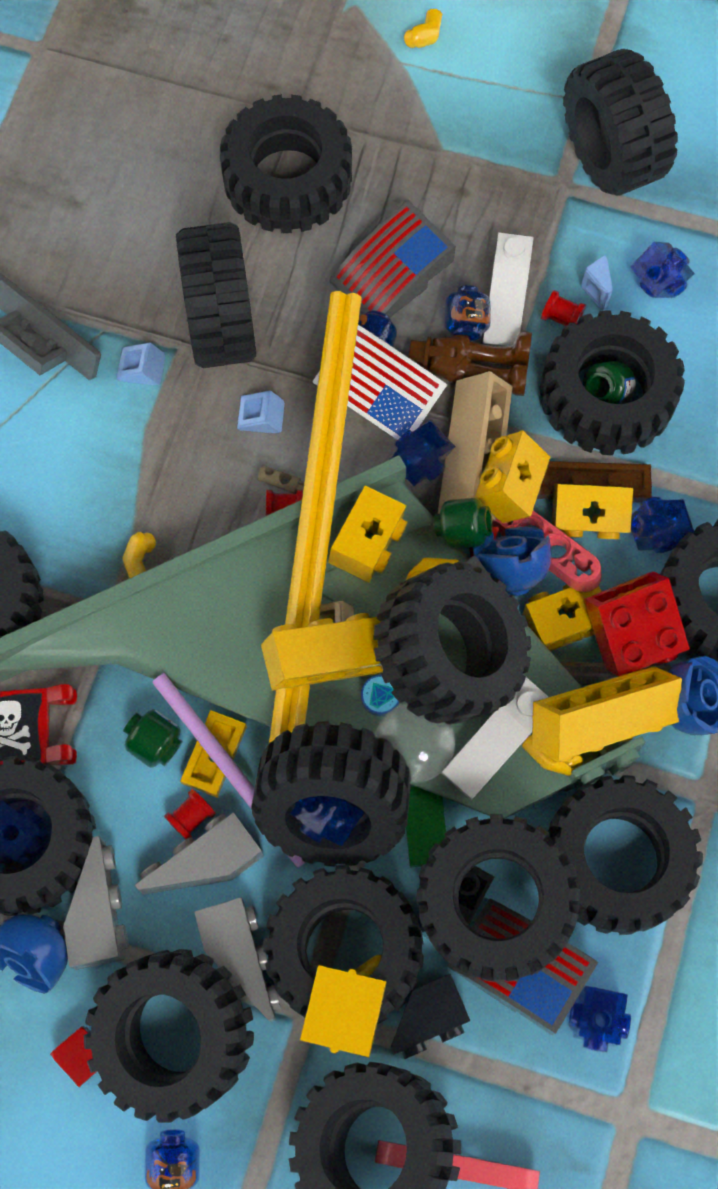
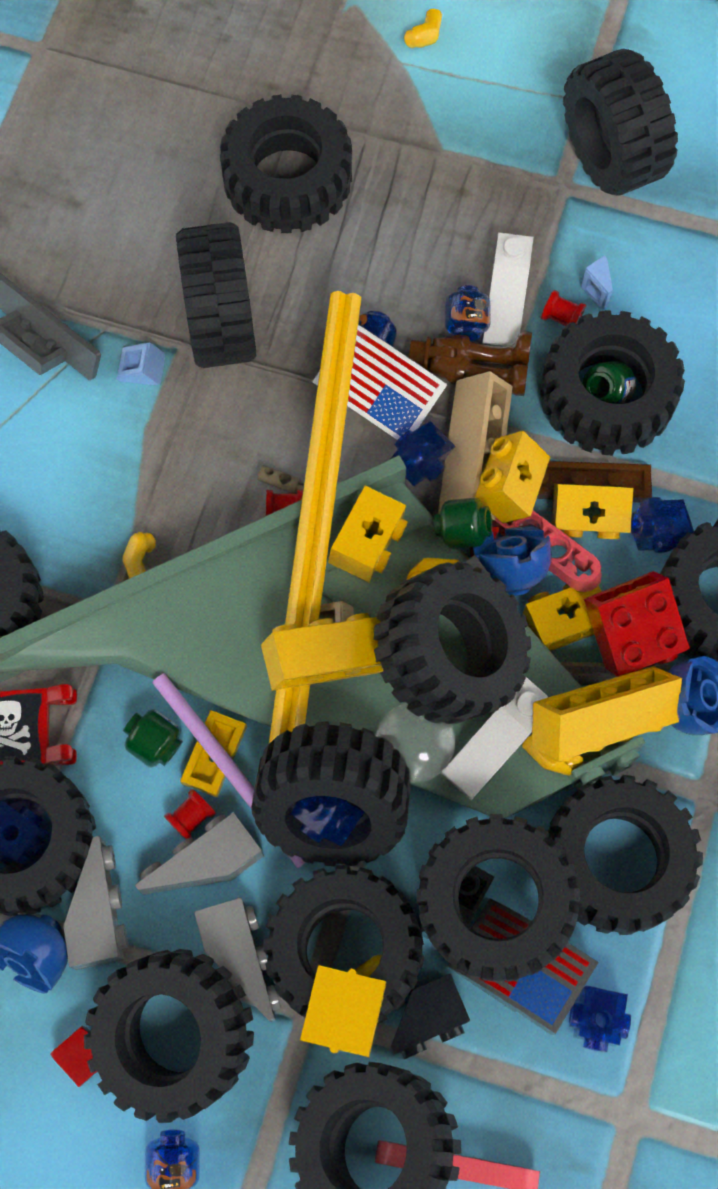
(261, 412): light blue slope -> none
(377, 696): tile -> none
(395, 261): slope -> none
(424, 825): green tile -> none
(663, 270): clear blue brick -> none

